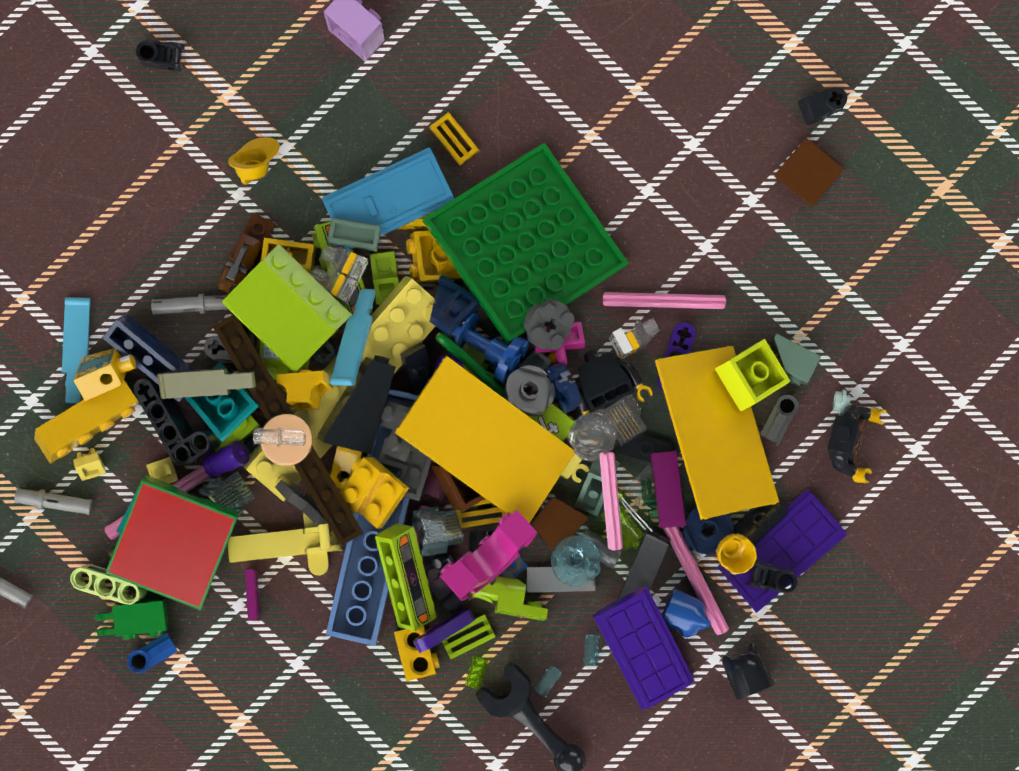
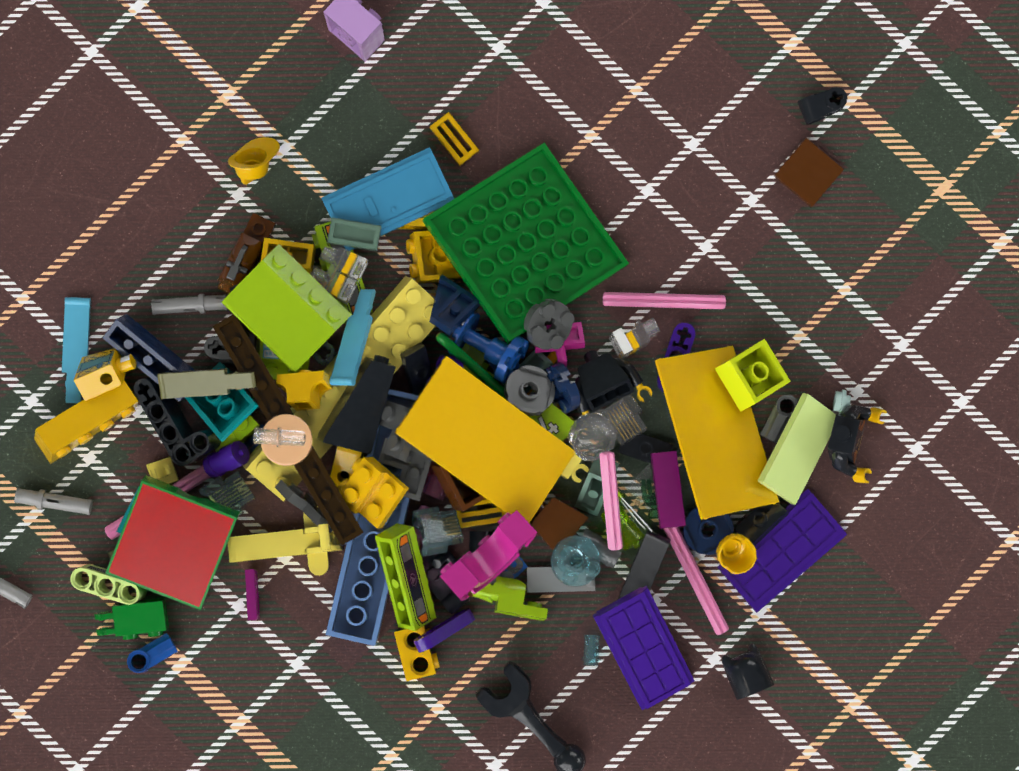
(89, 465): light yellow tile -> none
(162, 55): black piece -> none
(384, 274): lime slope -> none
(448, 646): lime tile -> none
(476, 672): clear neon green pin -> none
(548, 680): clear light blue pin -> none
(685, 614): blue piece -> none
(770, 578): black piece -> none
(795, 360): sand green slope -> none
(798, 449): none -> yellowish green tile

